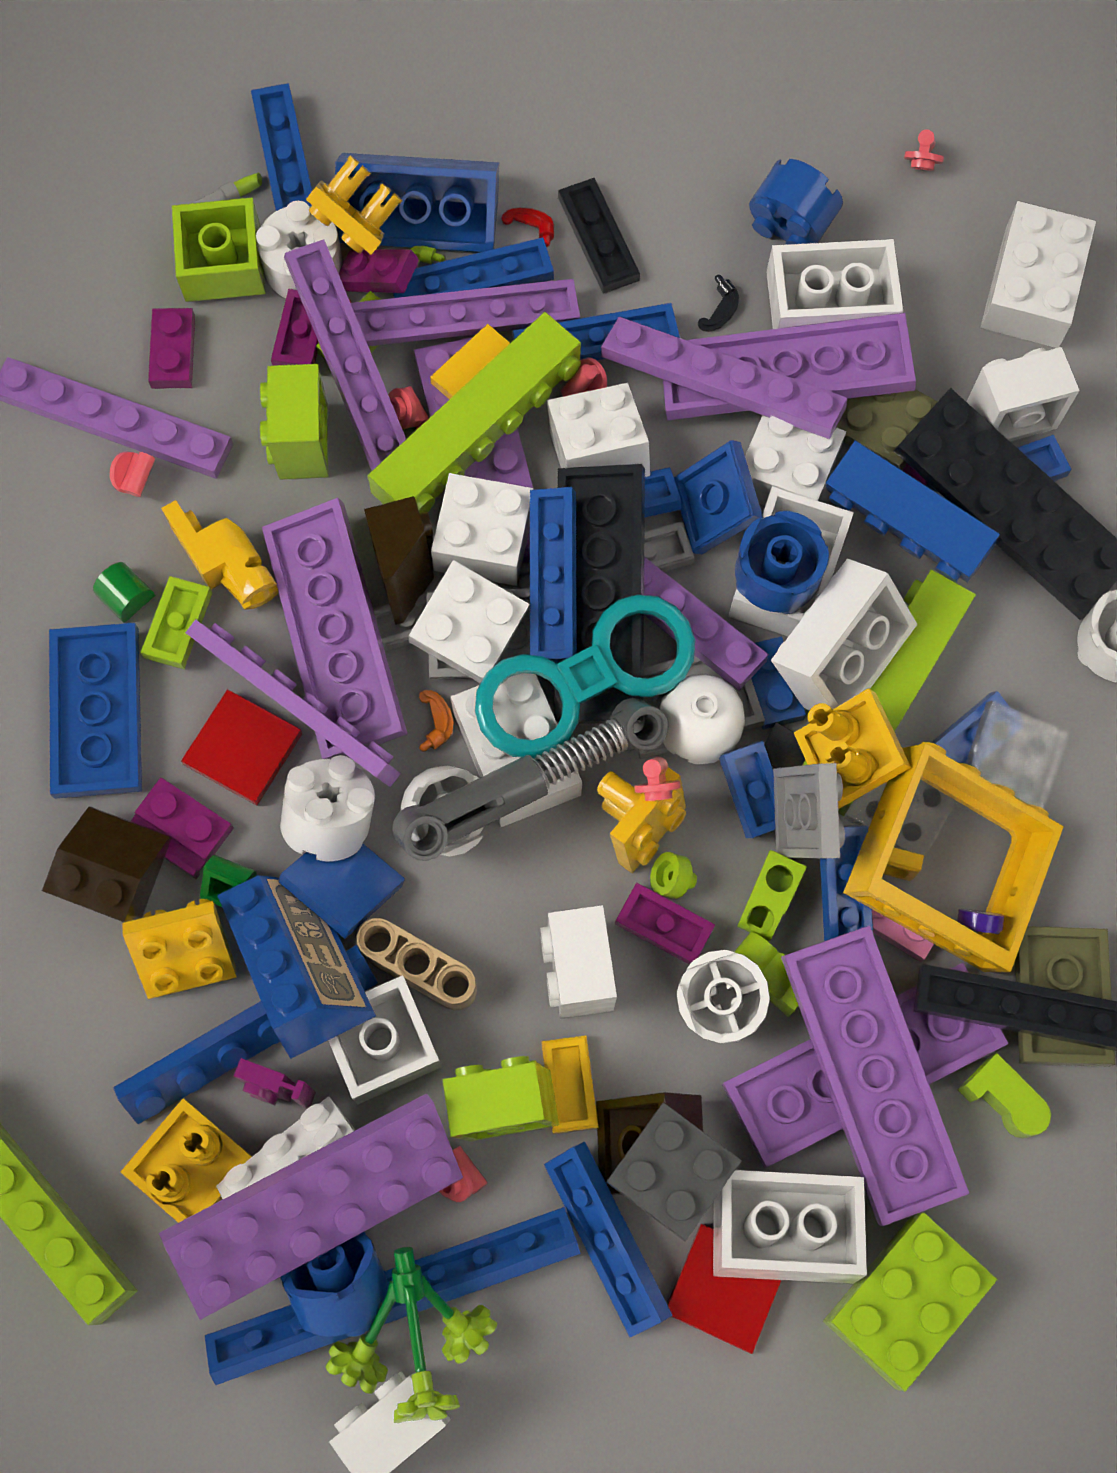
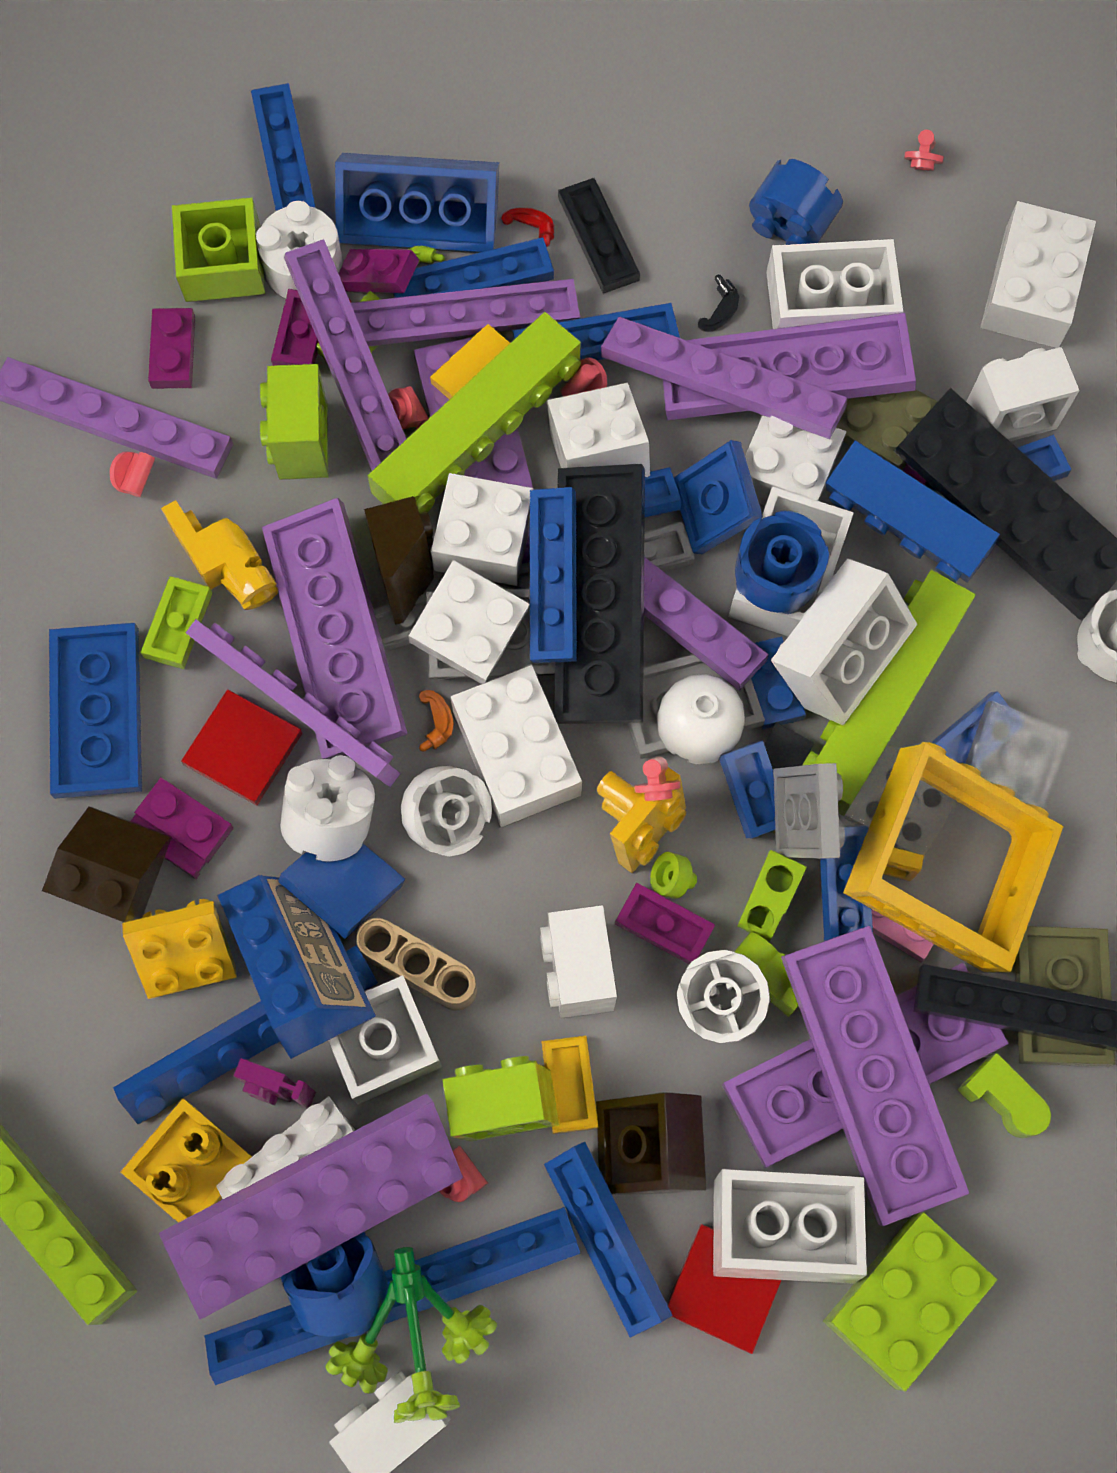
(122, 591): green brick -> none
(221, 876): green brick -> none
(235, 189): piece -> none
(332, 205): yellow plate -> none
(524, 780): dark grey piece -> none
(585, 675): teal bar -> none
(674, 1171): dark grey plate -> none
(857, 740): yellow plate -> none
(981, 920): dark purple tile -> none

